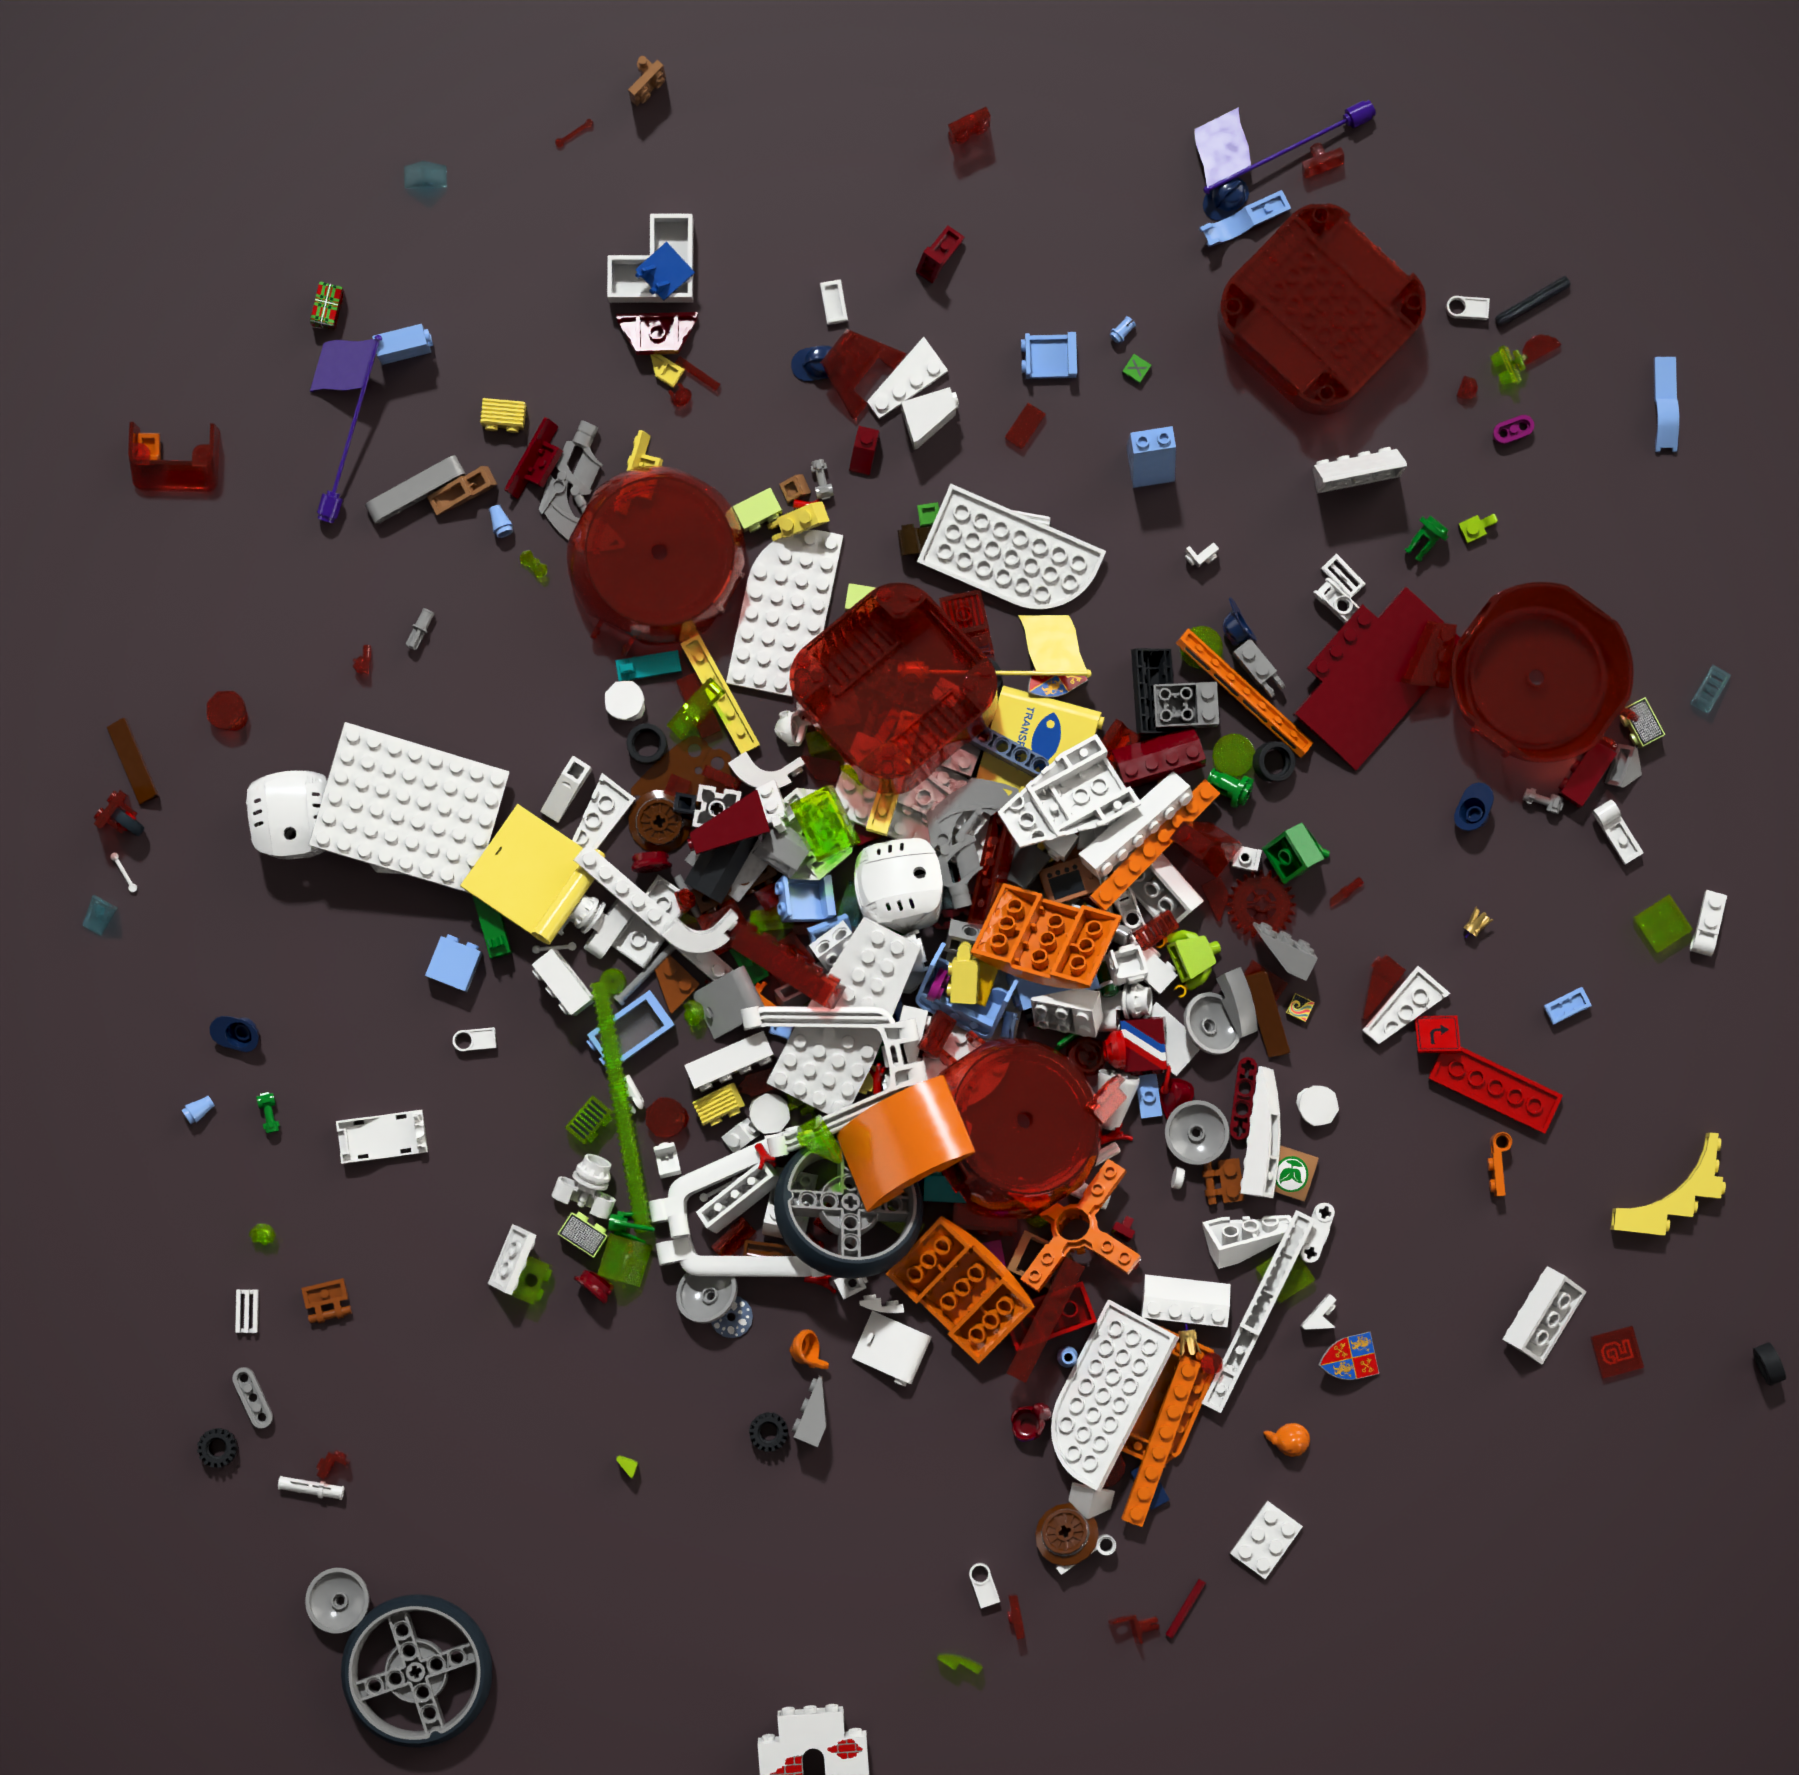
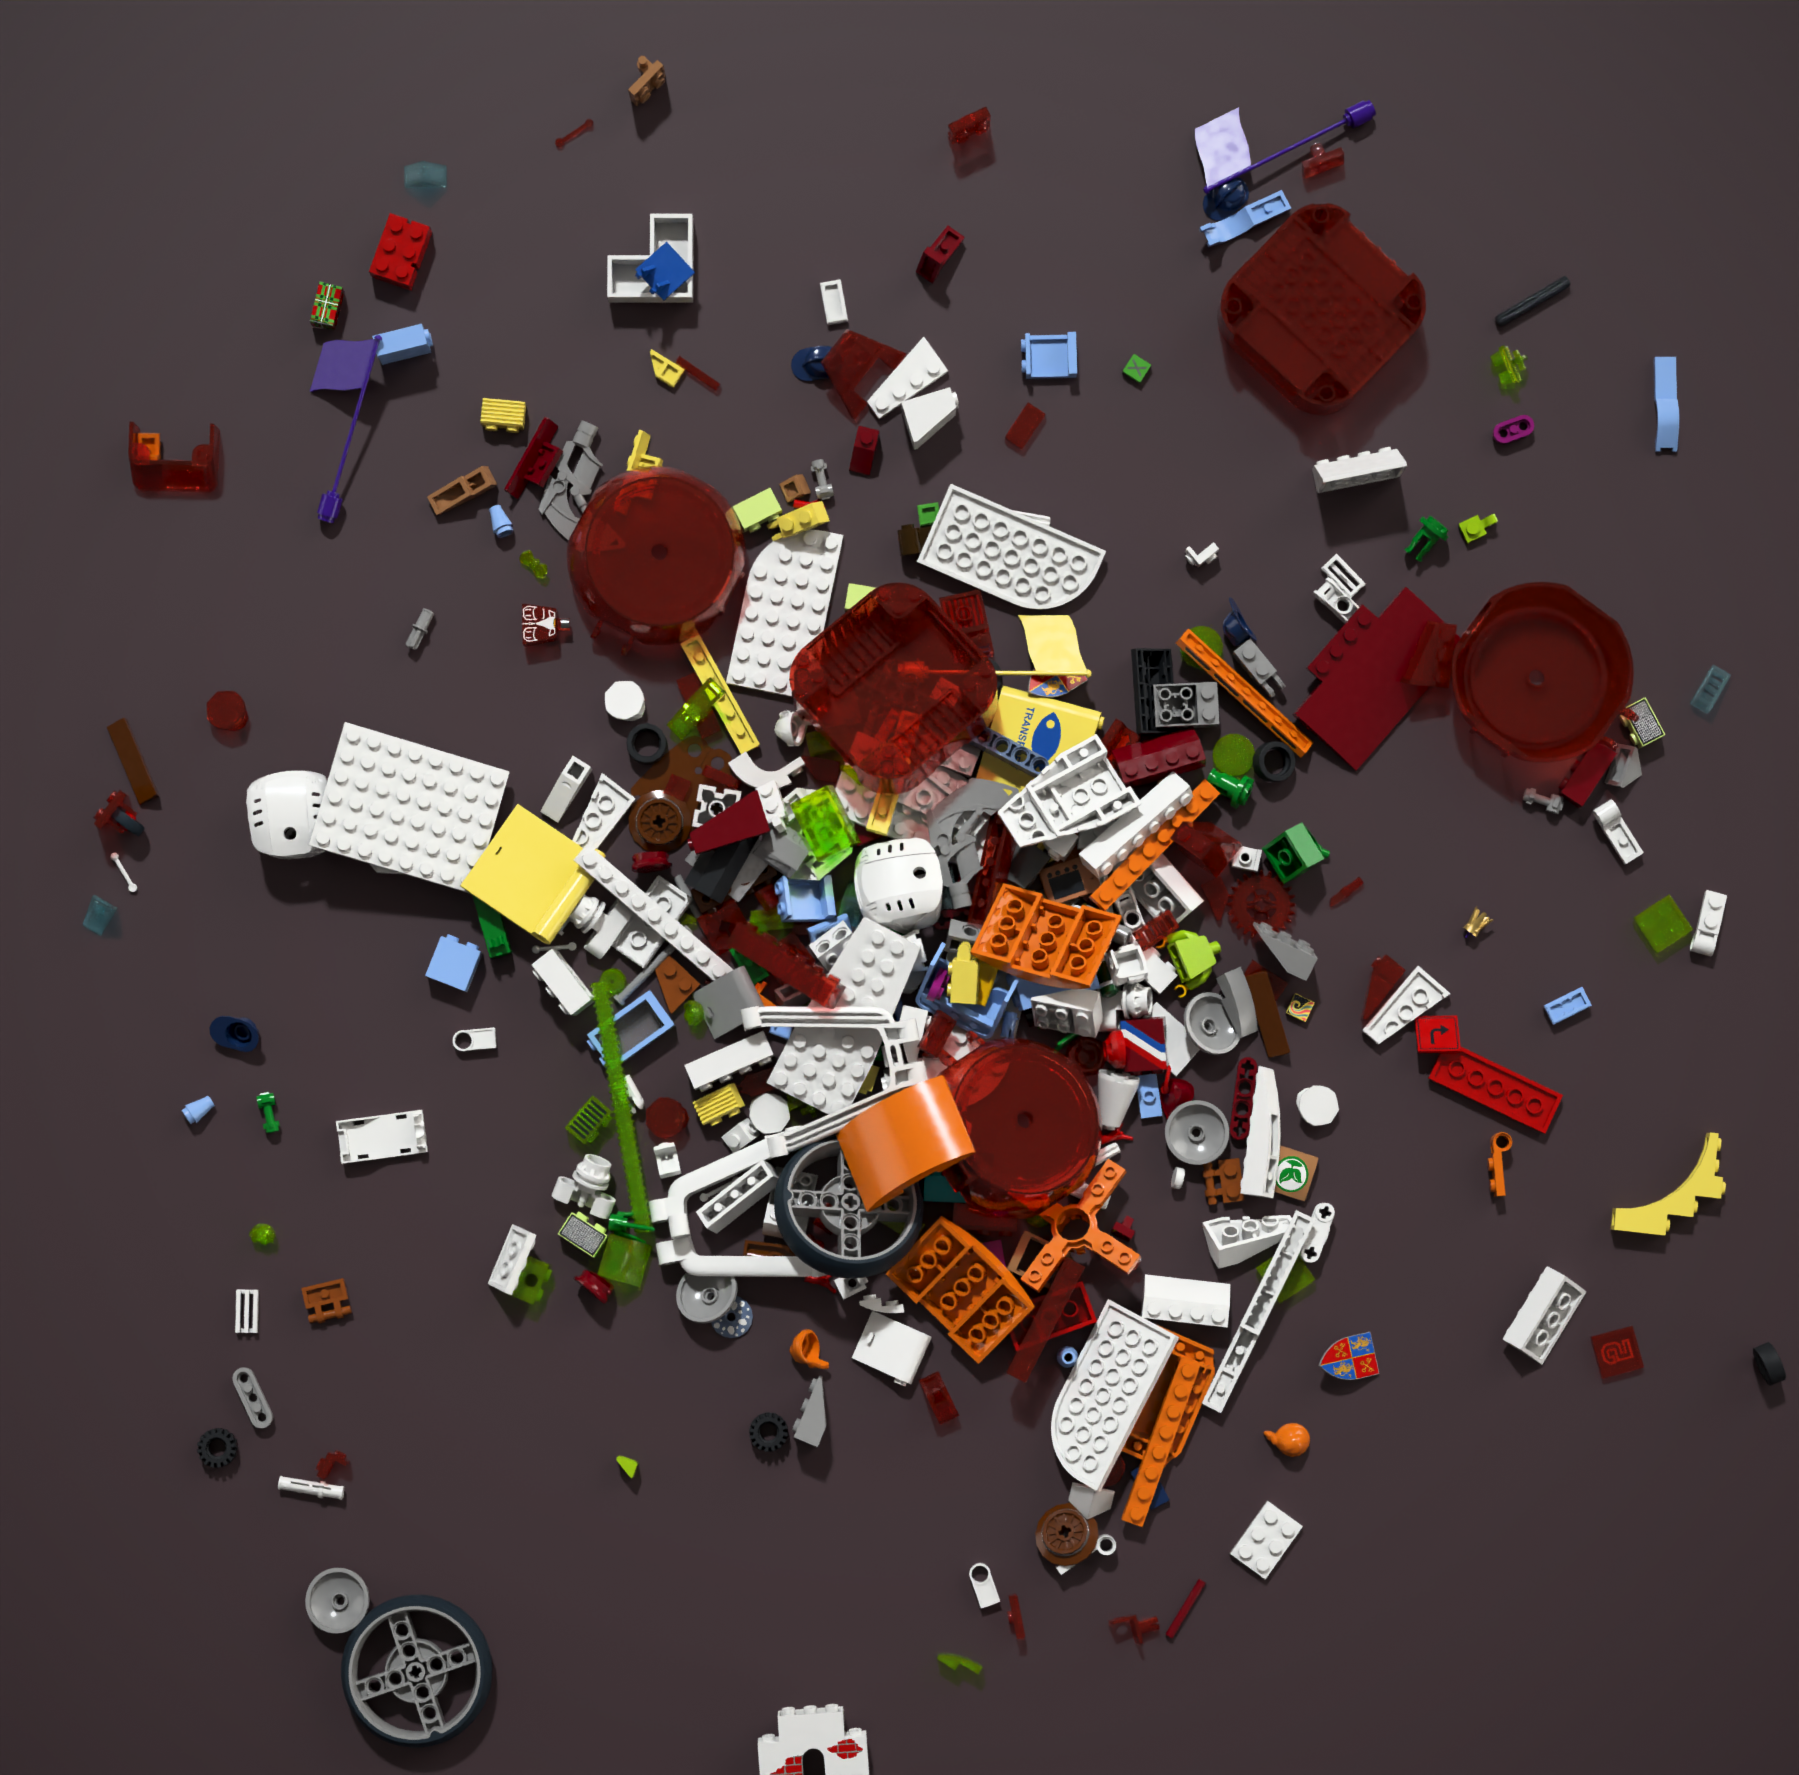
(361, 663): clear red plate -> none
(399, 249): none -> red piece
(414, 489): light grey beam -> none
(541, 624): none -> clear red torso
(648, 665): teal hinge -> none
(657, 331): wing -> none
(681, 396): clear red plate -> none
(684, 805): black slope -> none
(685, 899): clear red plate -> none
(700, 941): white arch -> none
(733, 1238): clear red plate -> none
(764, 1156): red bar -> none
(819, 1139): clear neon green slope -> none
(877, 1078): red bar -> none
(939, 1397): none -> clear red slope
(1029, 1421): dark red hair -> none
(1107, 1099): clear red panel -> none
(1122, 330): light blue pin -> none
(1152, 456): light blue slope -> none
(1188, 1336): pearl gold piece -> none
(1212, 1363): clear red tile -> none
(1316, 1319): white slope -> none
(1467, 388): clear red plate -> none
(1474, 308): white piece -> none
(1474, 807): dark blue piece -> none
(1539, 346): clear red tile -> none

